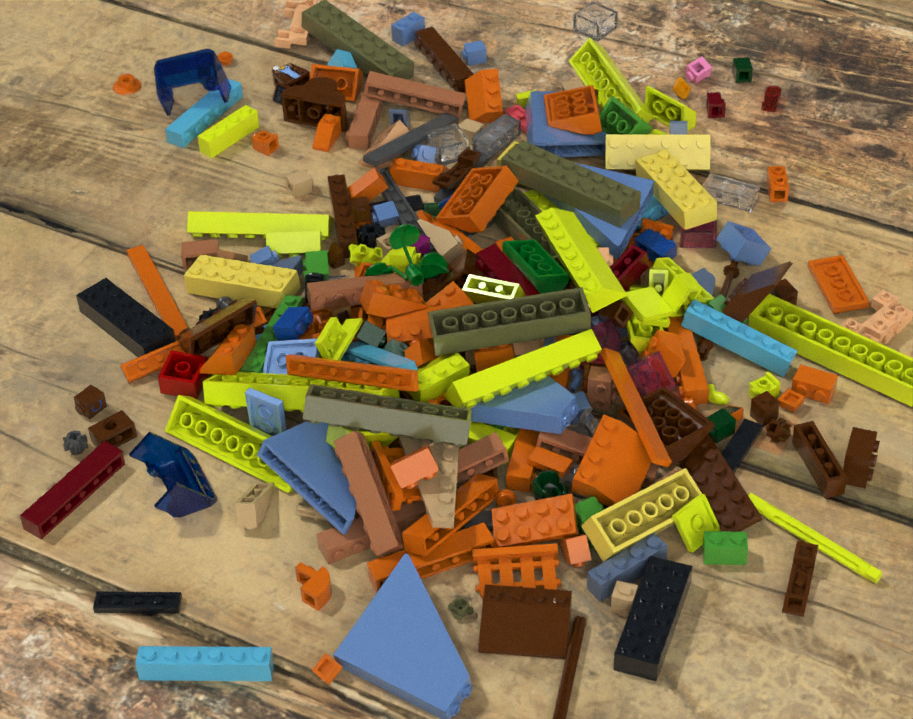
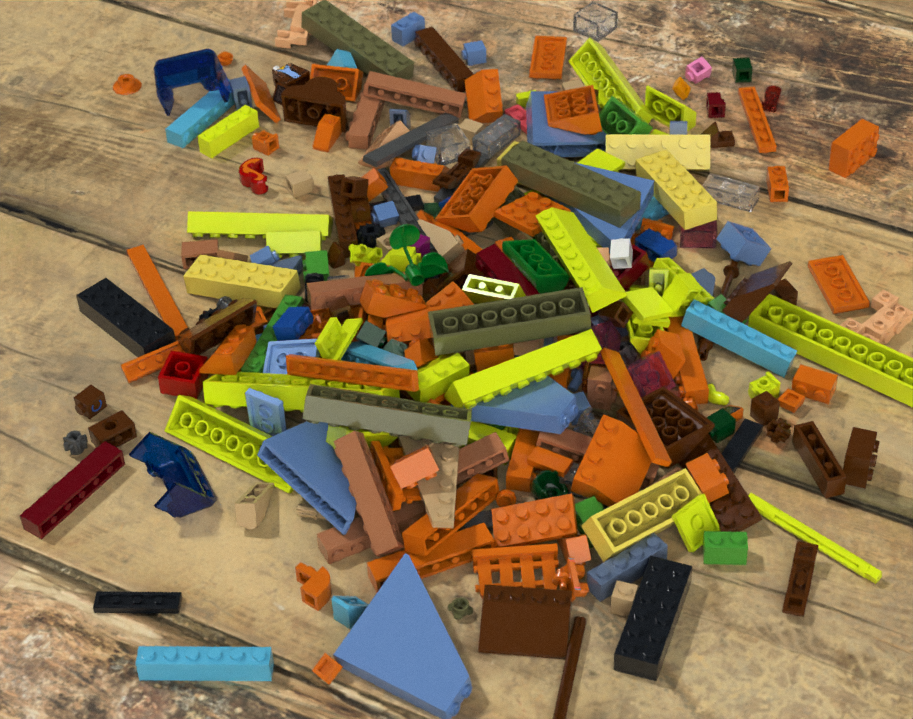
(240, 92): none -> sand blue slope
(251, 175): none -> red animal
(261, 94): none -> orange tile
(347, 609): none -> medium azure slope
(354, 187): none -> reddish brown brick
(522, 212): none -> orange plate
(548, 57): none -> orange plate
(568, 579): none -> orange hips
(603, 160): none -> neon yellow tile
(621, 253): none -> white brick
(707, 477): none -> orange brick
(717, 138): none -> reddish brown slope
(757, 120): none -> orange plate
(853, 148): none -> orange brick

